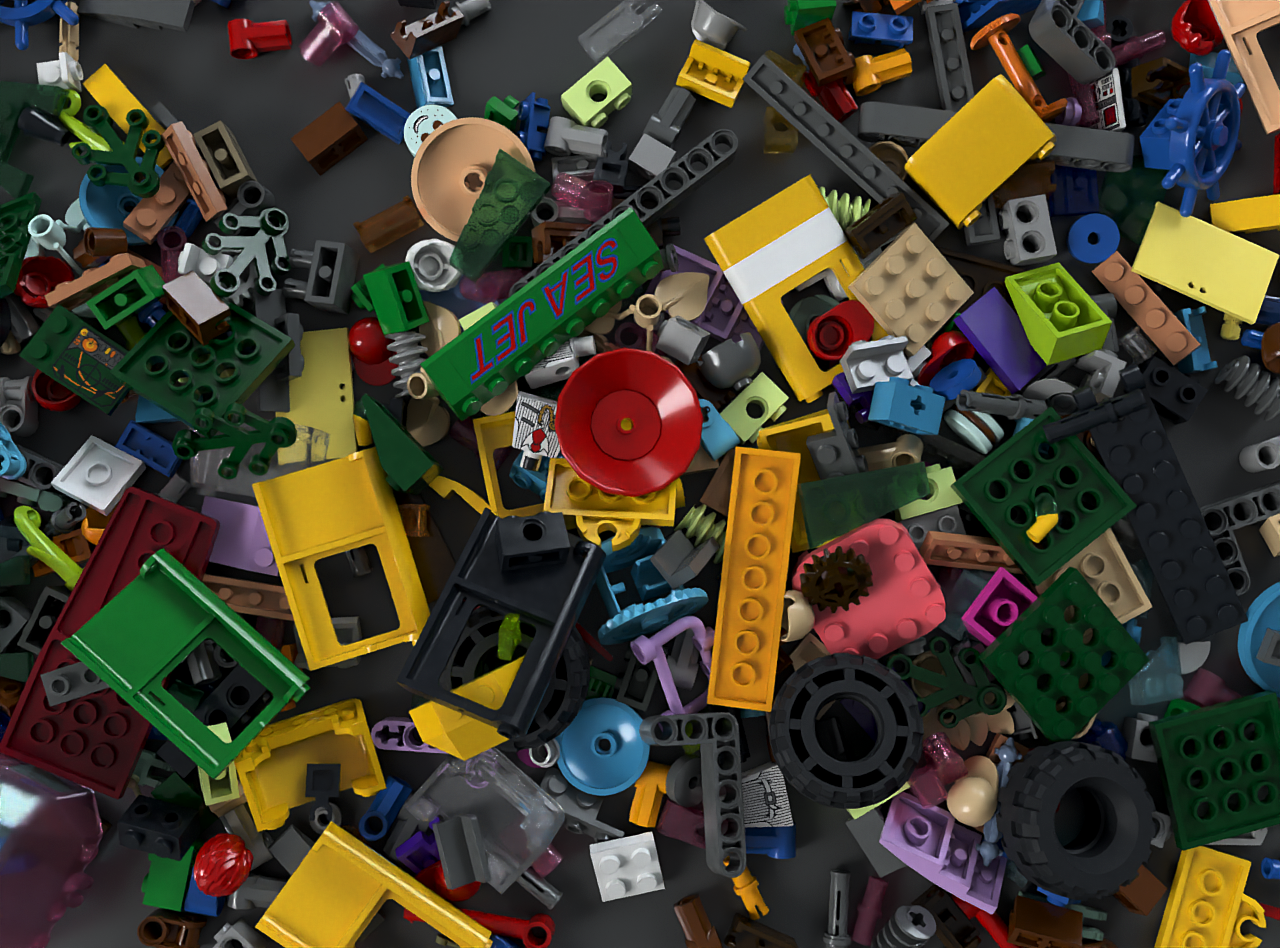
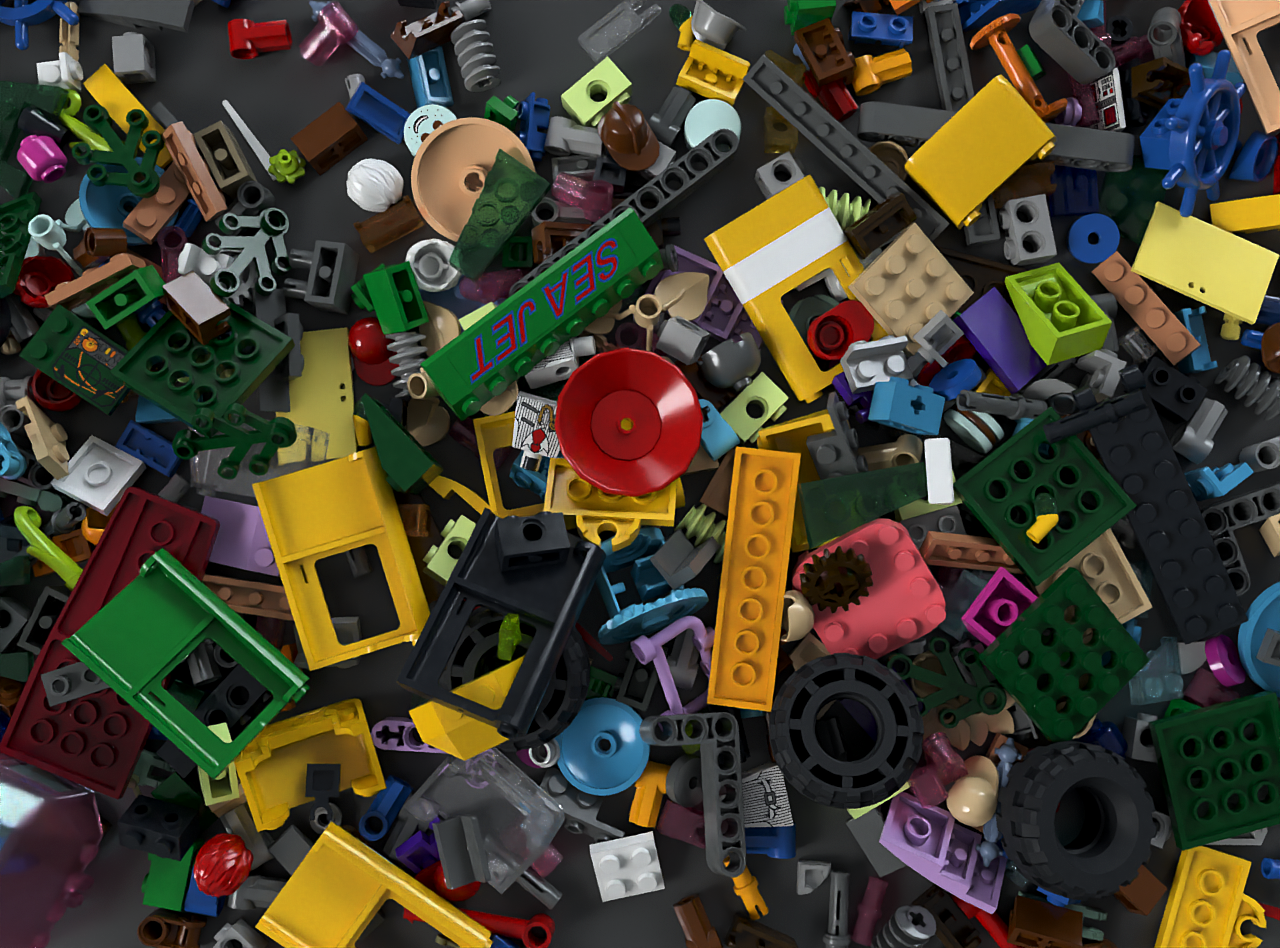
(42, 158): none -> dark pink head
(46, 439): none -> tan wing
(134, 58): none -> light grey brick
(251, 139): none -> white sticker
(287, 166): none -> lime plant
(374, 185): none -> white hair
(438, 560): none -> yellowish green brick
(474, 56): none -> light grey piece
(628, 137): none -> reddish brown piece
(682, 20): none -> arm
(707, 118): none -> light aqua head
(765, 175): none -> light grey brick
(811, 875): none -> light grey tile
(937, 338): none -> light grey bracket
(939, 471): none -> white slope
(1167, 42): none -> dark grey piece
(1195, 437): none -> light grey piece
(1216, 482): none -> dark azure bracket
(1224, 660): none -> magenta piece
(1255, 158): none -> blue piece

